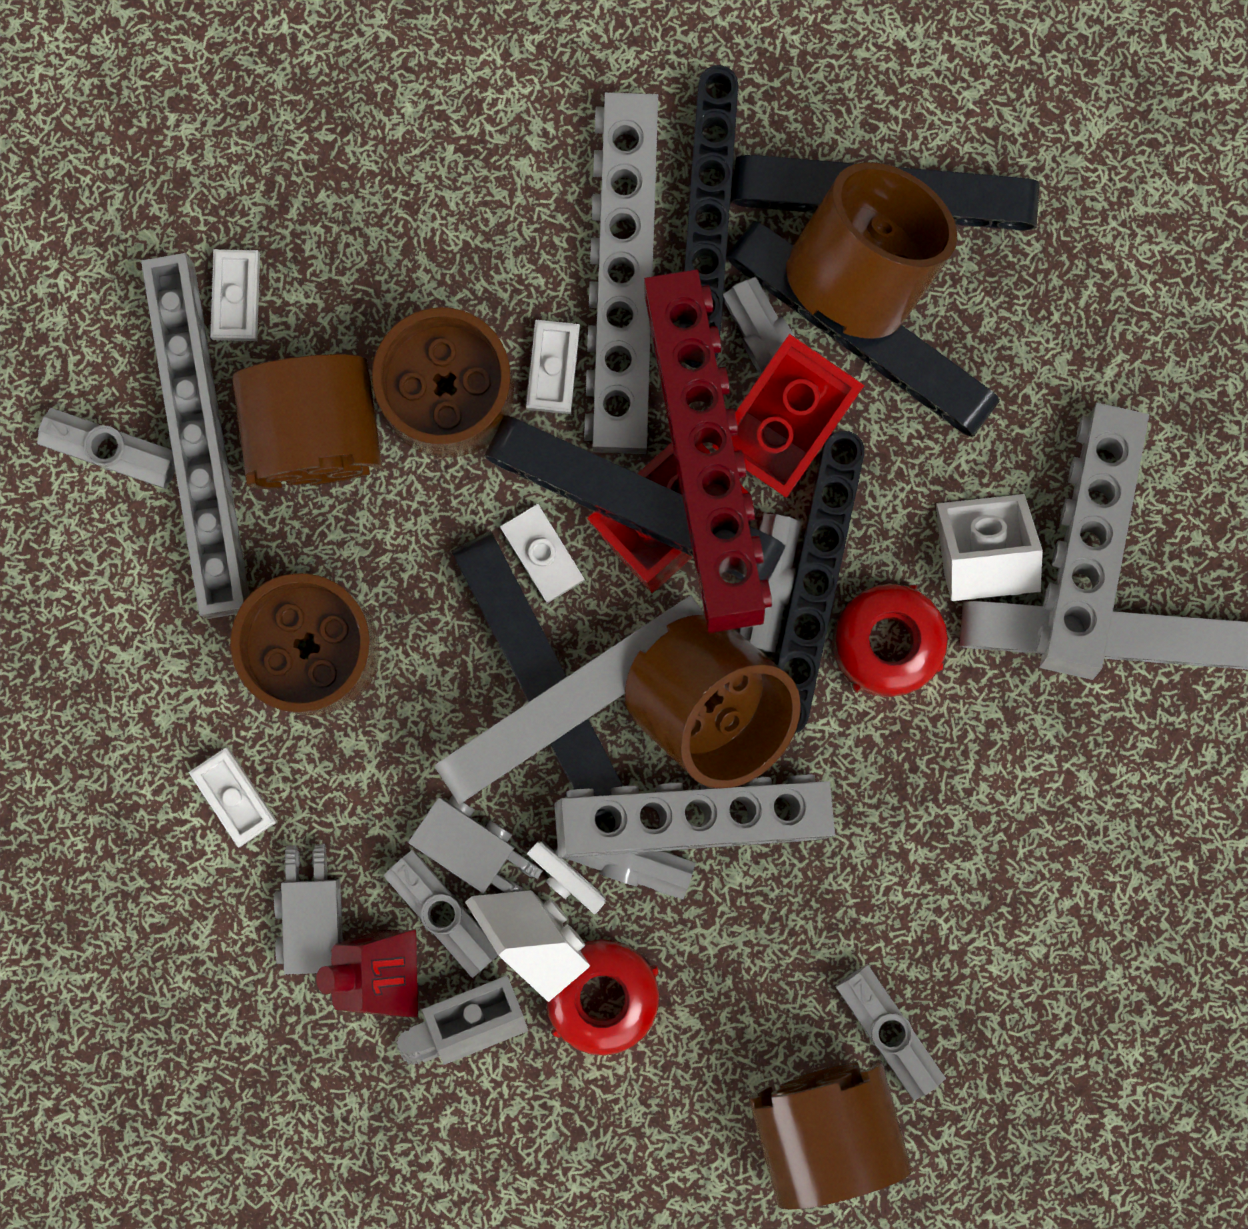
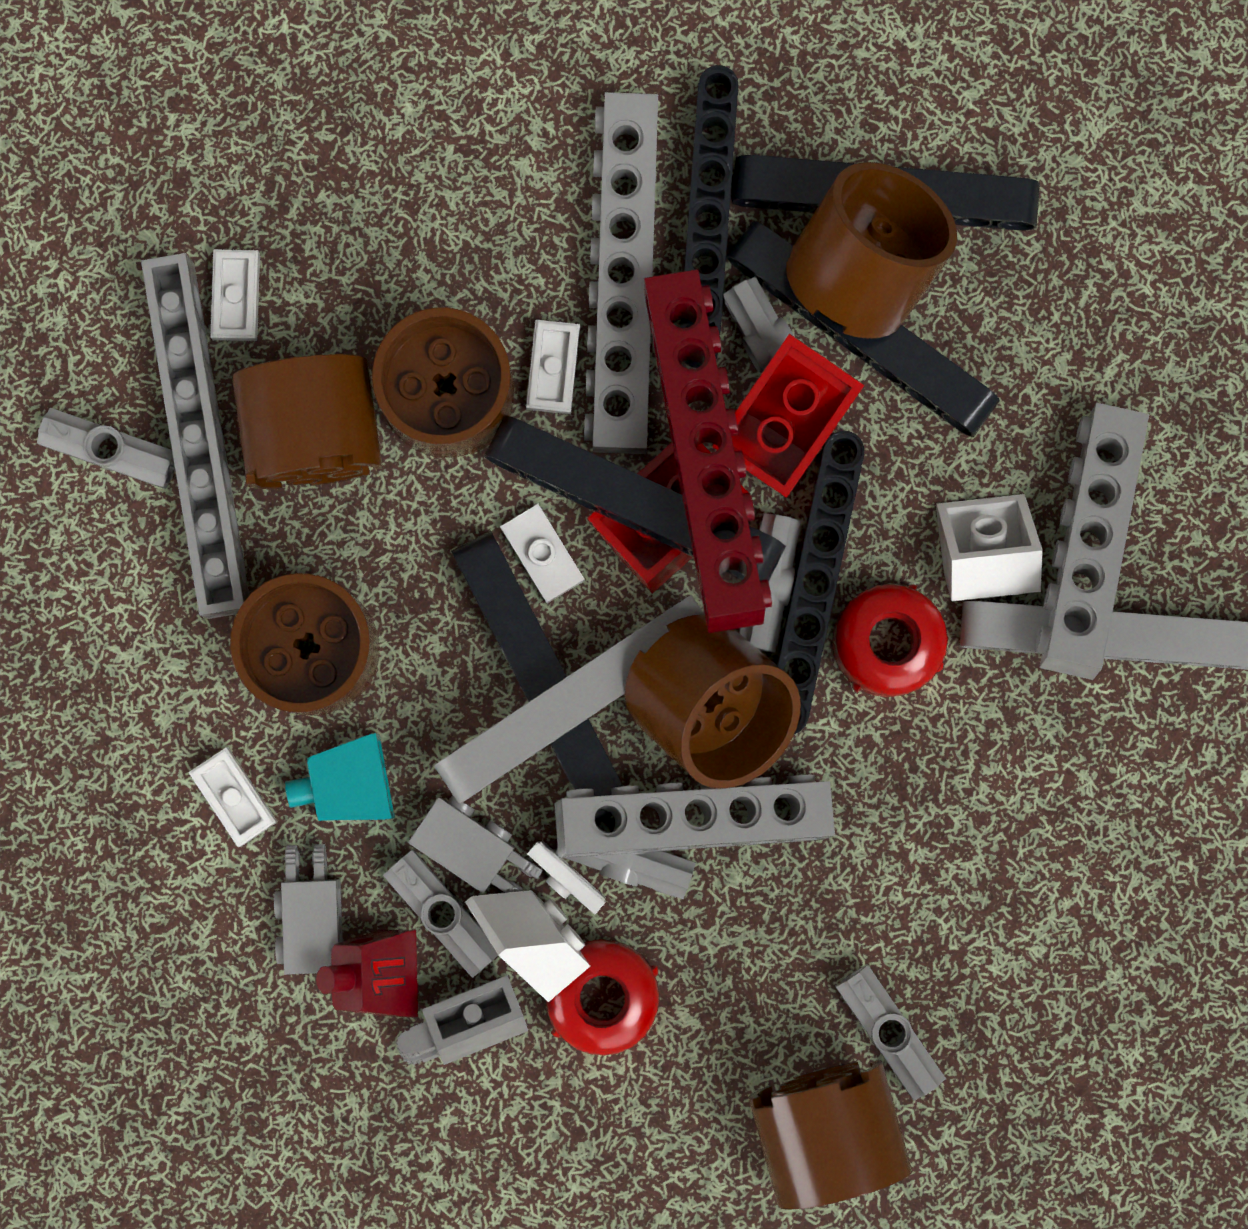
(346, 782): none -> teal torso

